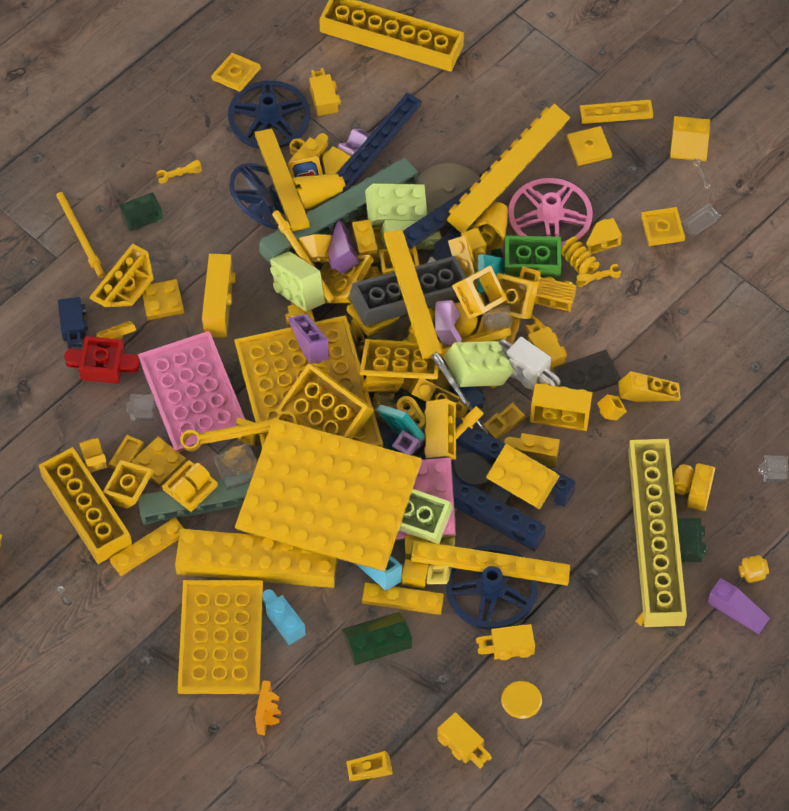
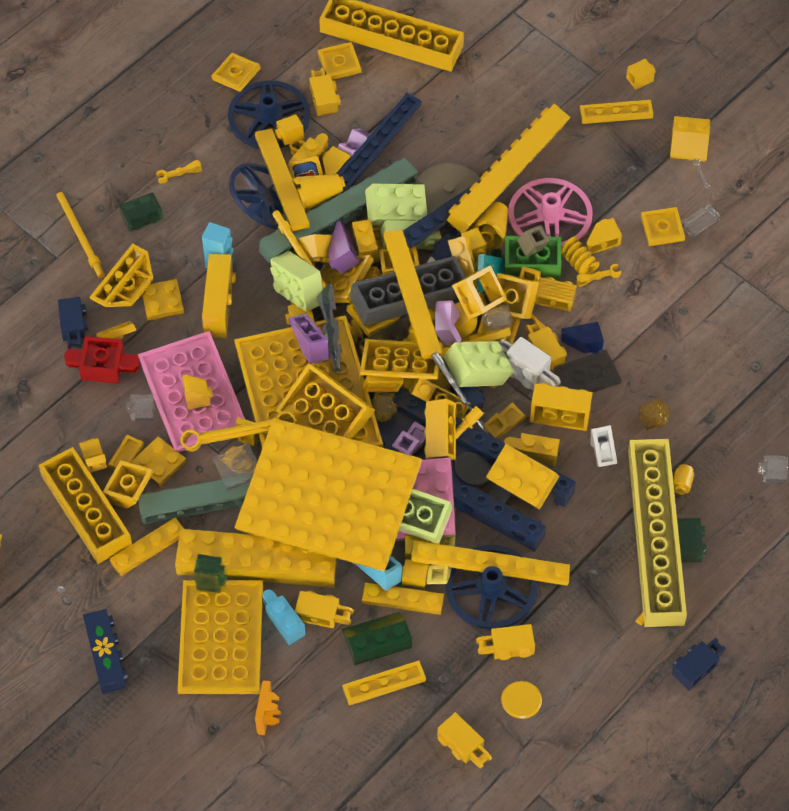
(104, 651): none -> dark blue brick
(190, 485): yellow plate -> none
(196, 392): none -> yellow slope
(210, 573): none -> clear green brick
(217, 240): none -> medium azure brick
(289, 130): none -> yellow brick
(322, 610): none -> yellow brick
(327, 304): none -> flat silver sword
(339, 60): none -> yellow plate
(369, 766): yellow slope -> none
(384, 683): none -> yellow plate
(400, 421): teal tile -> none
(414, 411): yellow plate -> none
(533, 240): none -> dark tan brick
(584, 338): none -> clear blue slope
(589, 146): yellow plate -> none
(603, 446): none -> white slope
(611, 407): yellow plate -> none
(640, 74): none -> yellow brick
(645, 388): yellow slope -> none
(654, 414): none -> clear yellow brick
(697, 663): none -> dark blue brick
(700, 487): yellow brick -> none
(737, 606): medium lavender slope -> none
(753, 568): yellow head -> none

